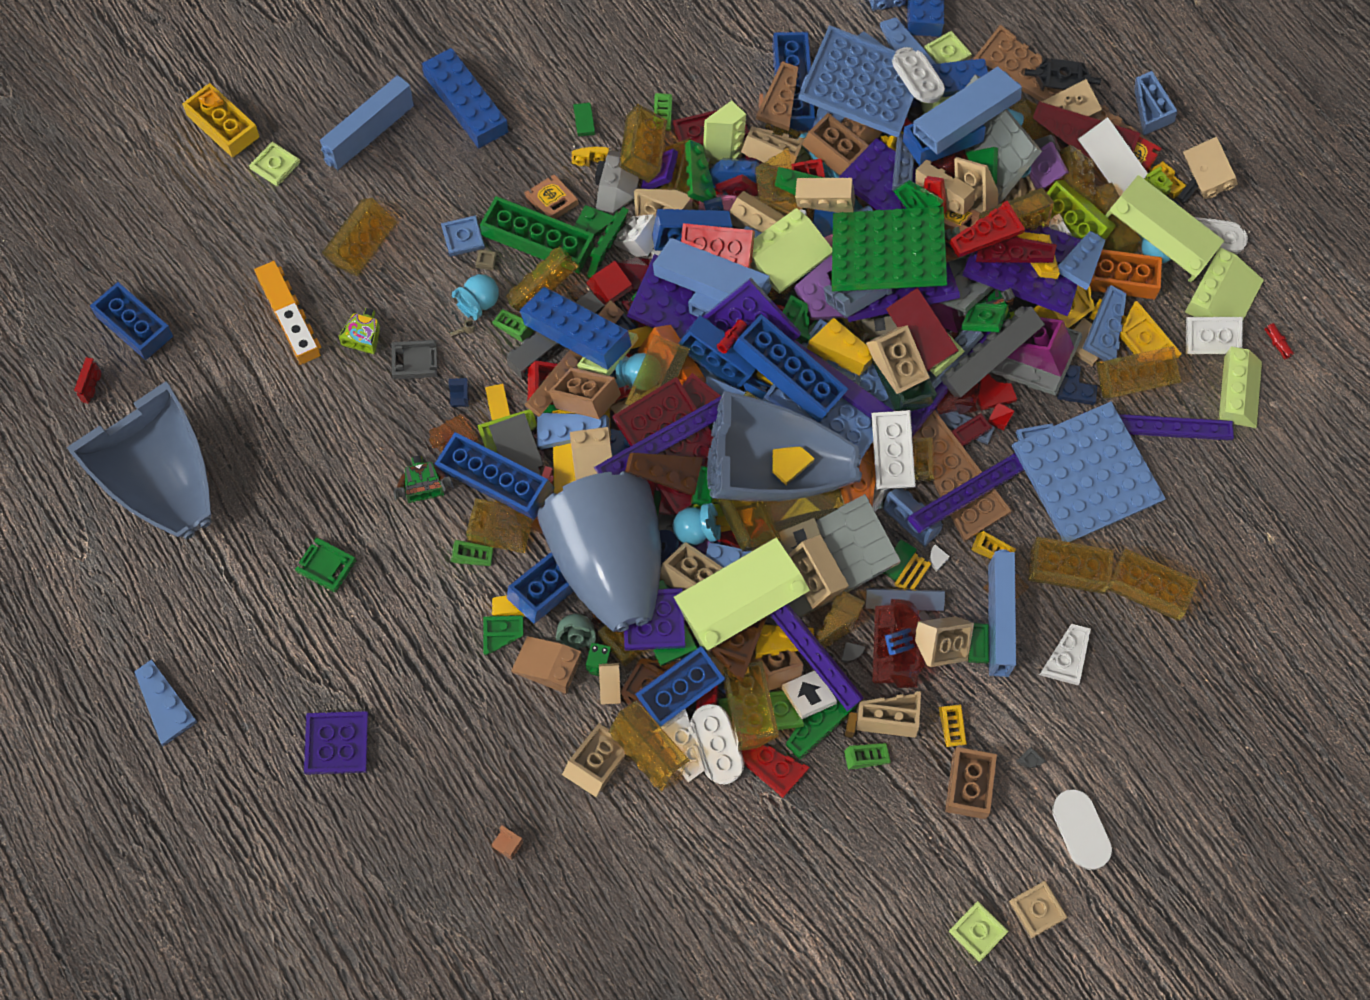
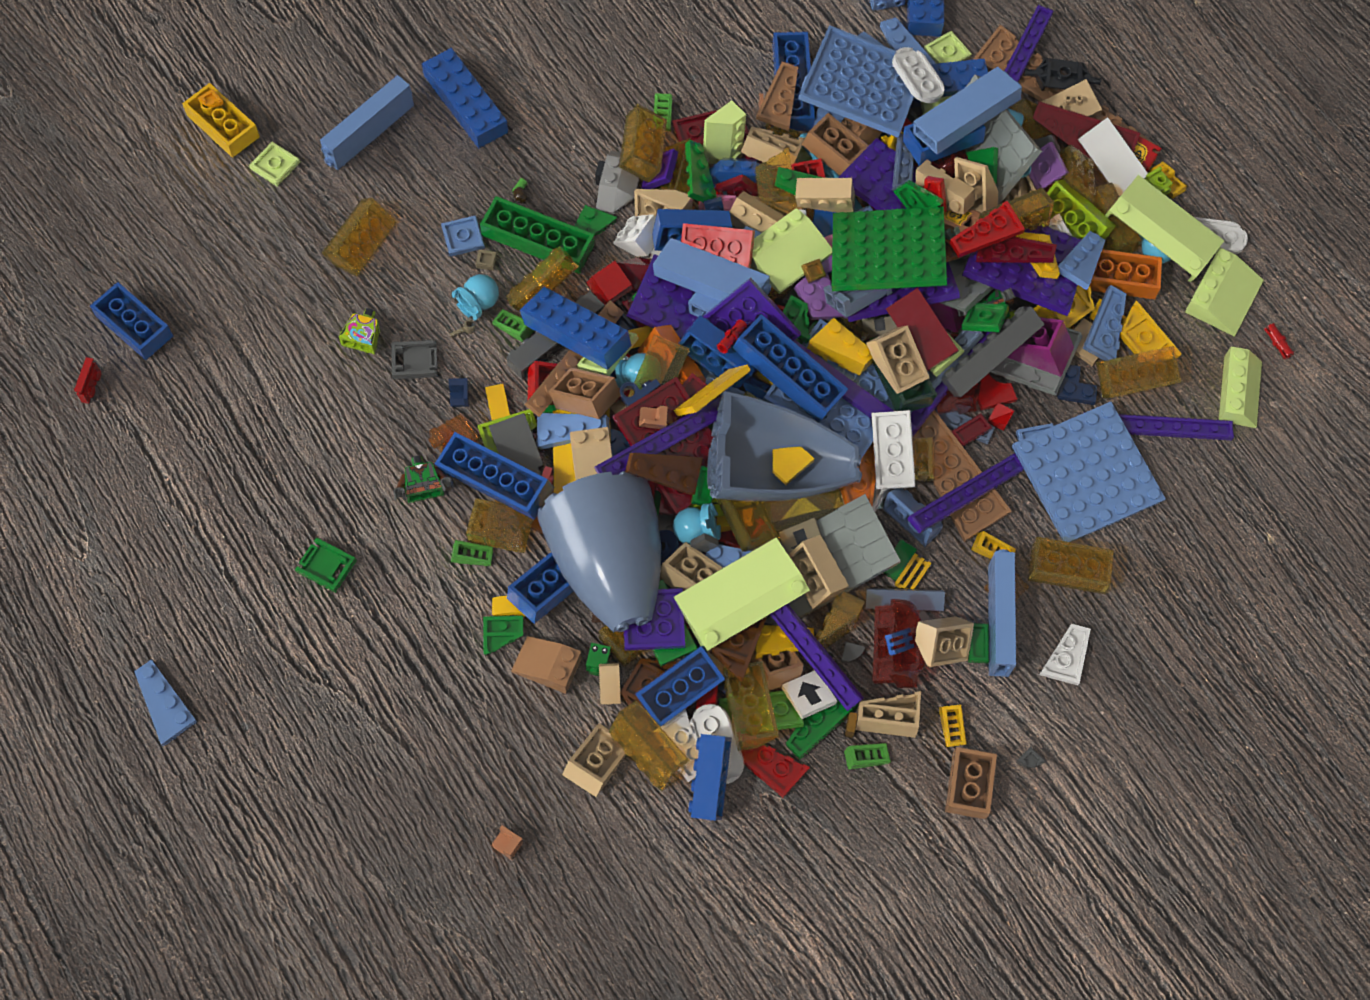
(151, 464): sand blue panel -> none
(286, 310): light orange brick -> none
(336, 743): dark purple plate -> none
(518, 192): none -> dark brown arm
(550, 193): nougat container -> none
(576, 631): sand green cylinder -> none
(584, 119): green tile -> none
(585, 155): yellow slope -> none
(605, 242): green wing -> none
(647, 387): none -> dark blue plate
(653, 417): none -> nougat panel
(704, 543): none -> dark grey tile
(711, 777): none -> blue brick
(712, 390): none -> yellow tile
(813, 270): none -> pearl gold tile
(938, 558): white tile -> none
(978, 931): yellowish green tile -> none
(1028, 42): none -> dark purple tile
(1038, 909): tan tile -> none
(1081, 829): white tile -> none
(1152, 584): clear yellow brick -> none
(1153, 104): medium blue wedge -> none
(1209, 170): tan piece -> none
(1213, 334): white tile -> none

